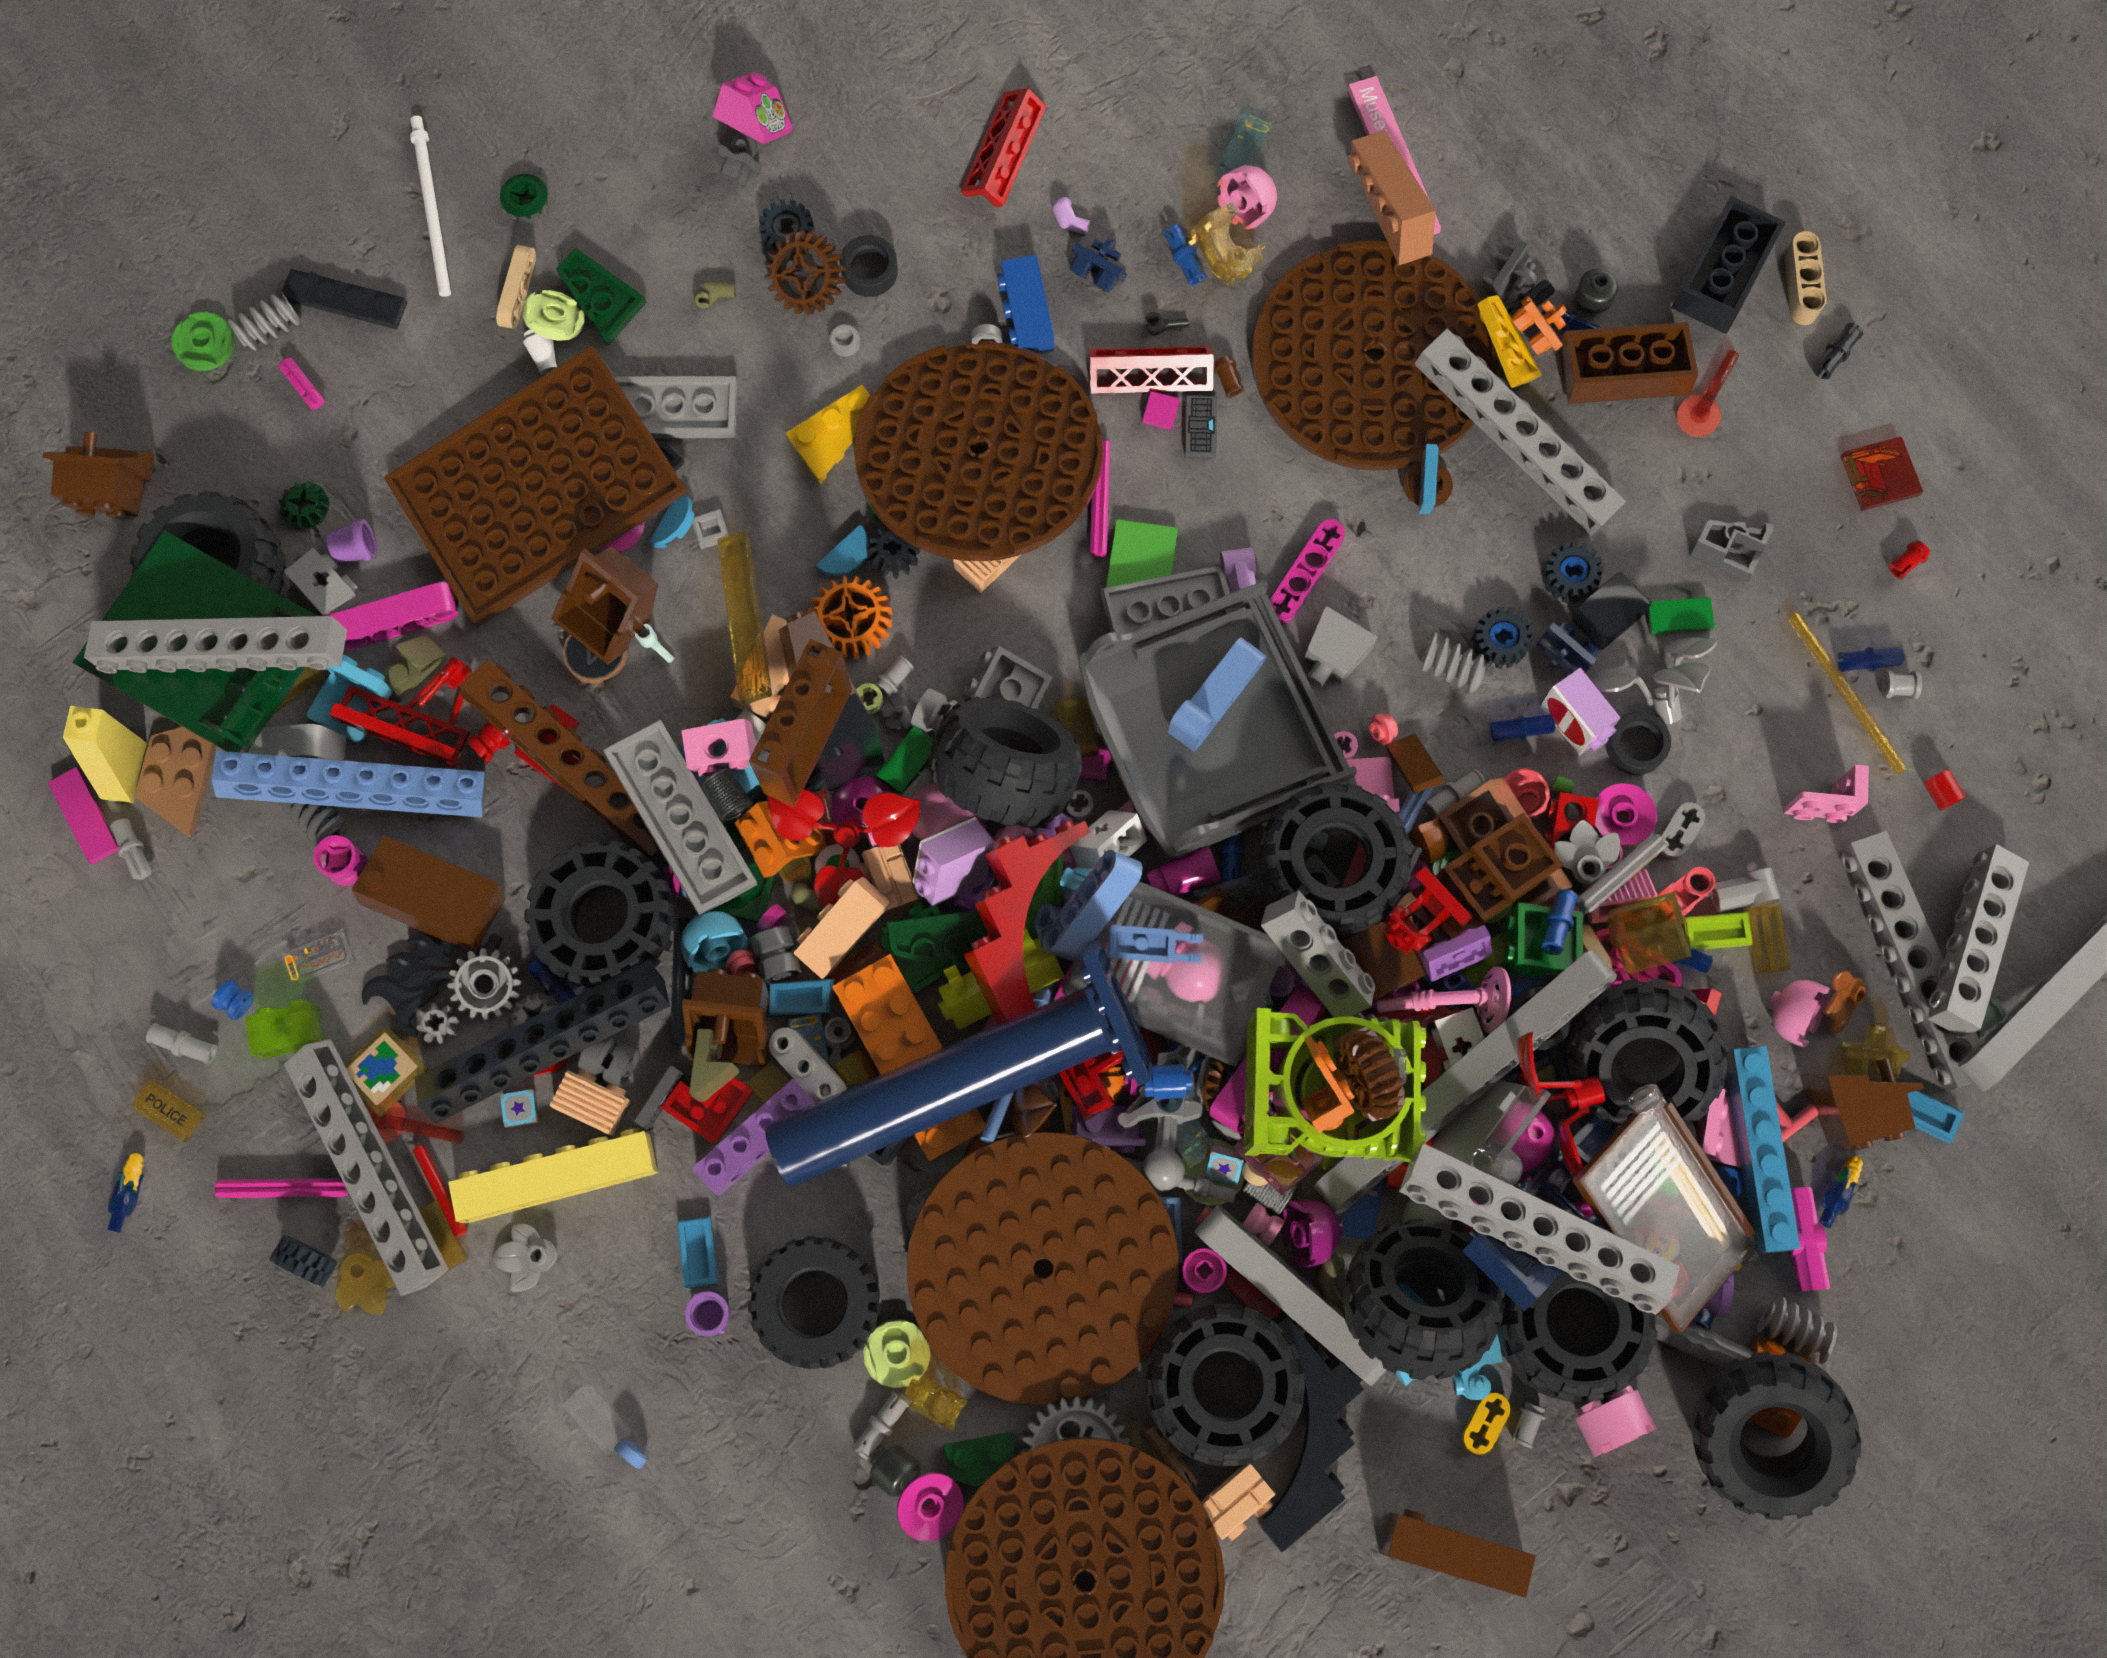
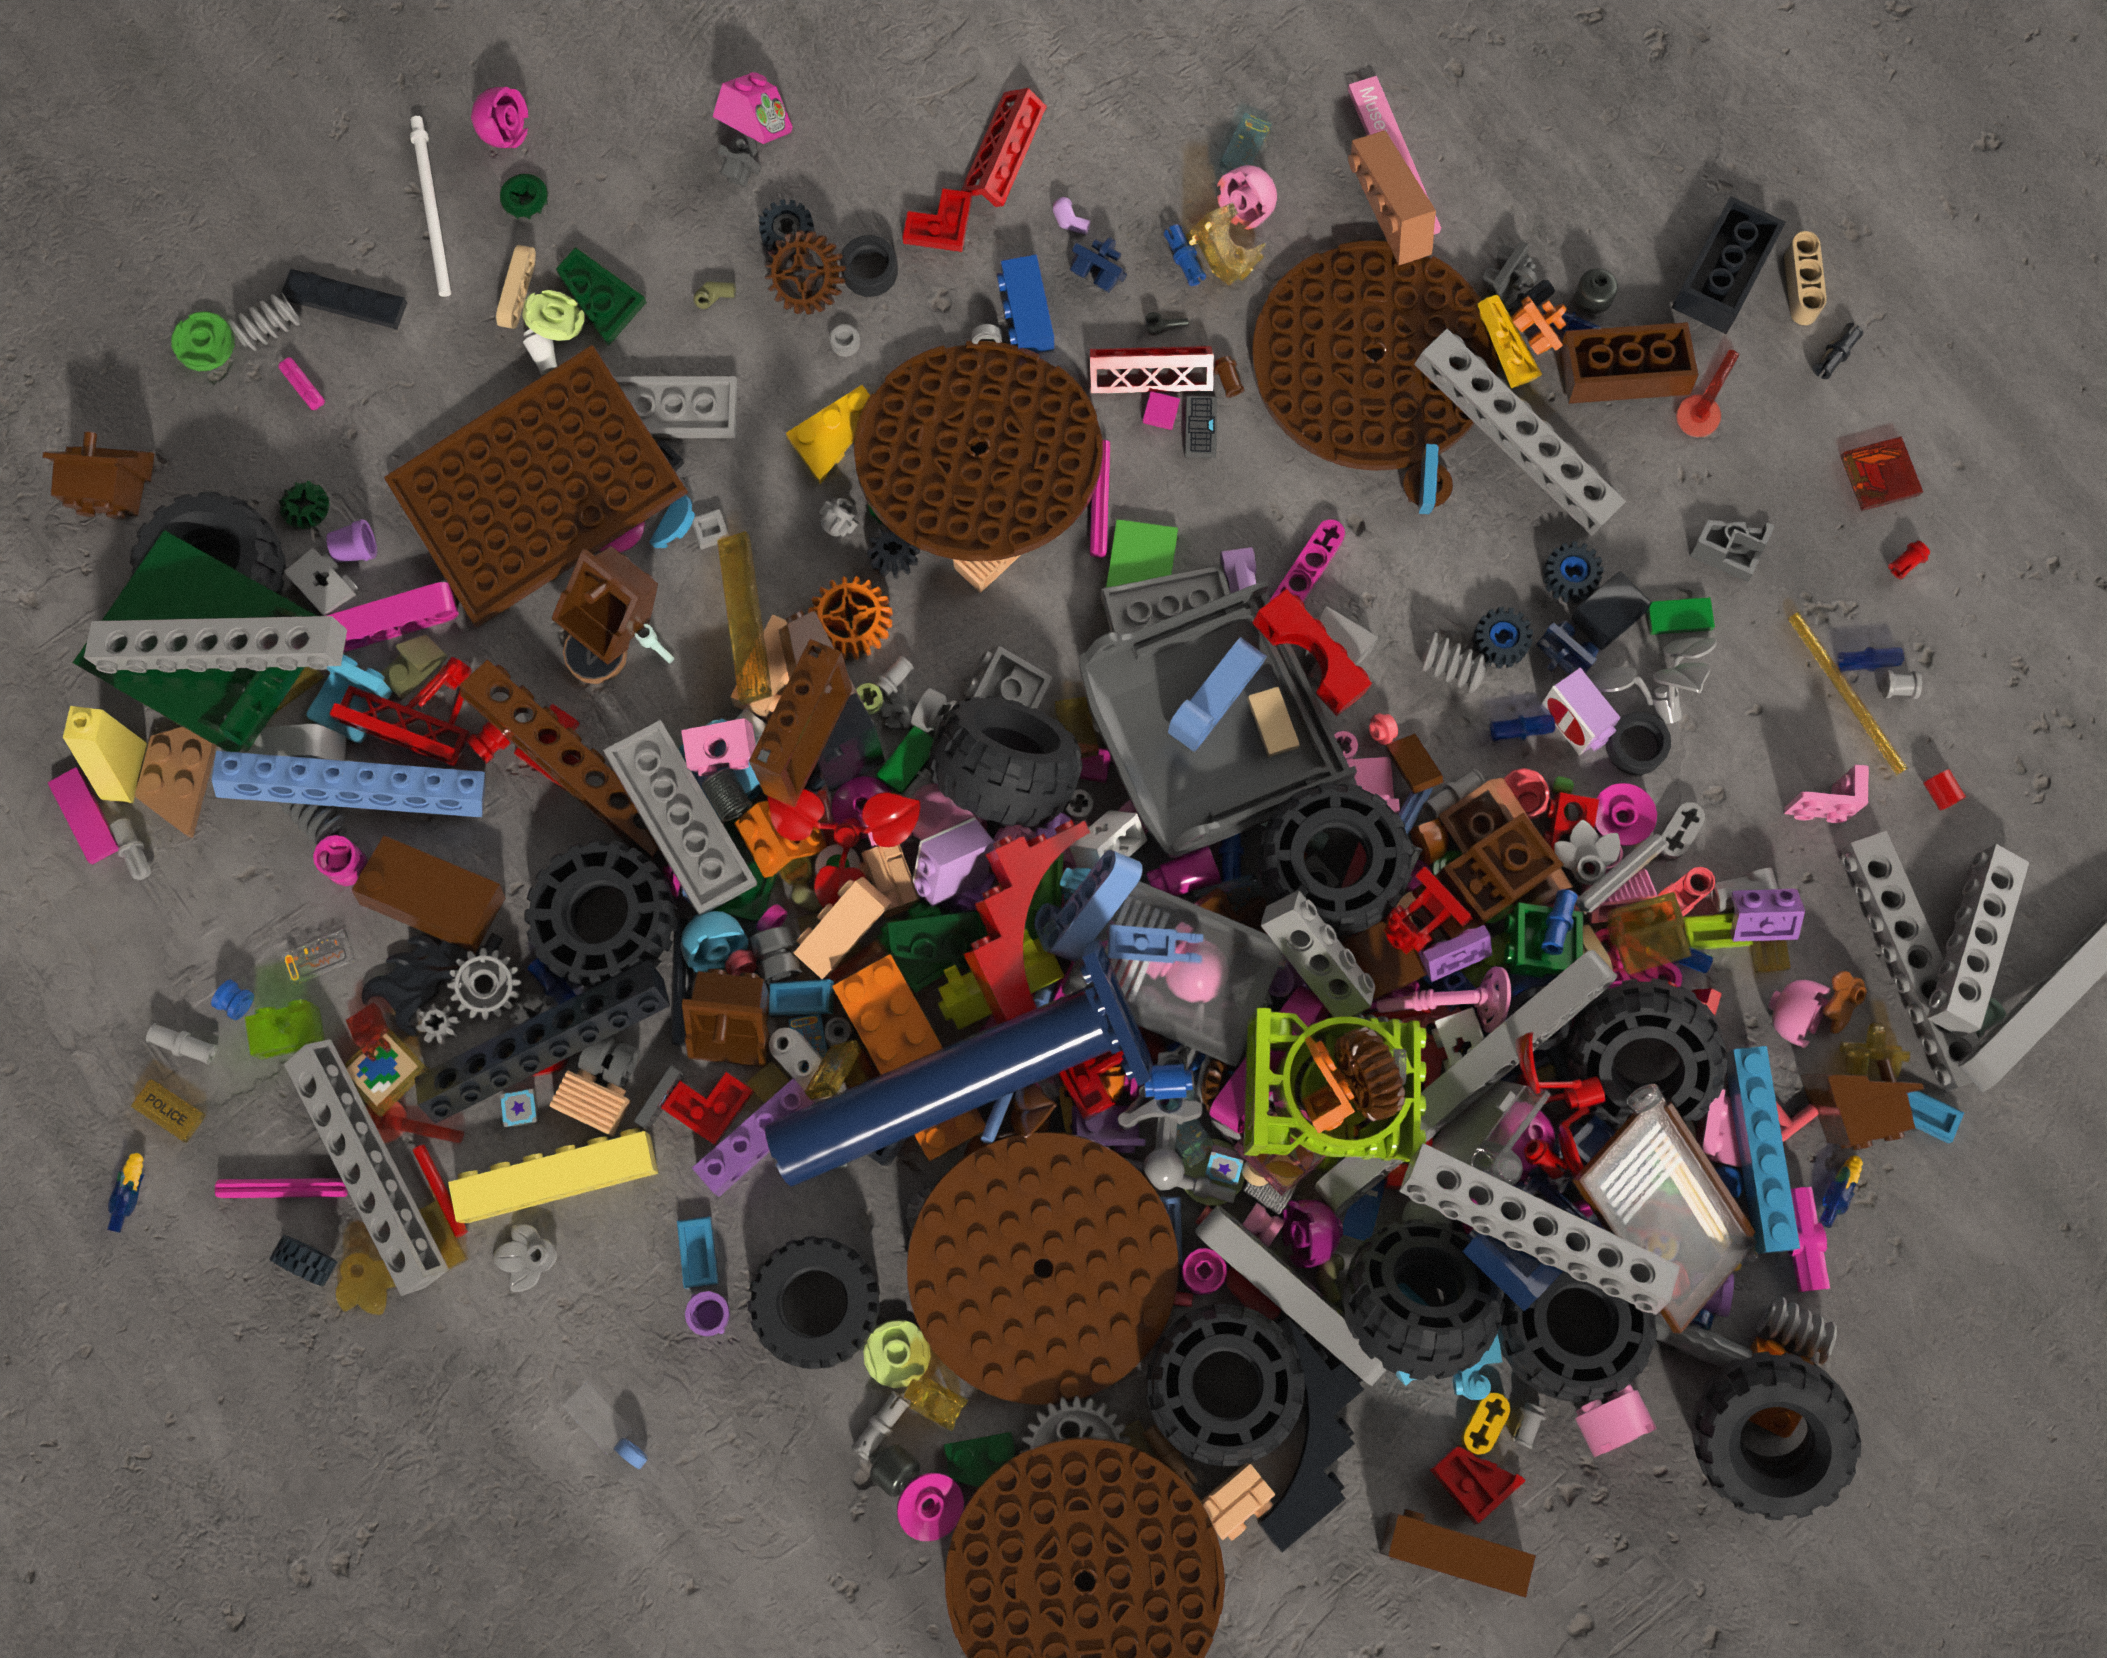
(367, 1030): none -> clear red plate
(500, 117): none -> dark pink cylinder
(708, 1074): olive slope -> none
(833, 1070): none -> clear yellow tile
(838, 517): none -> light grey gear
(847, 555): dark azure tile -> none
(942, 230): none -> red plate
(1273, 722): none -> tan tile
(1287, 621): none -> red arch
(1475, 1482): none -> red wing
(1539, 1154): none -> red pin
(1766, 915): none -> medium lavender bracket

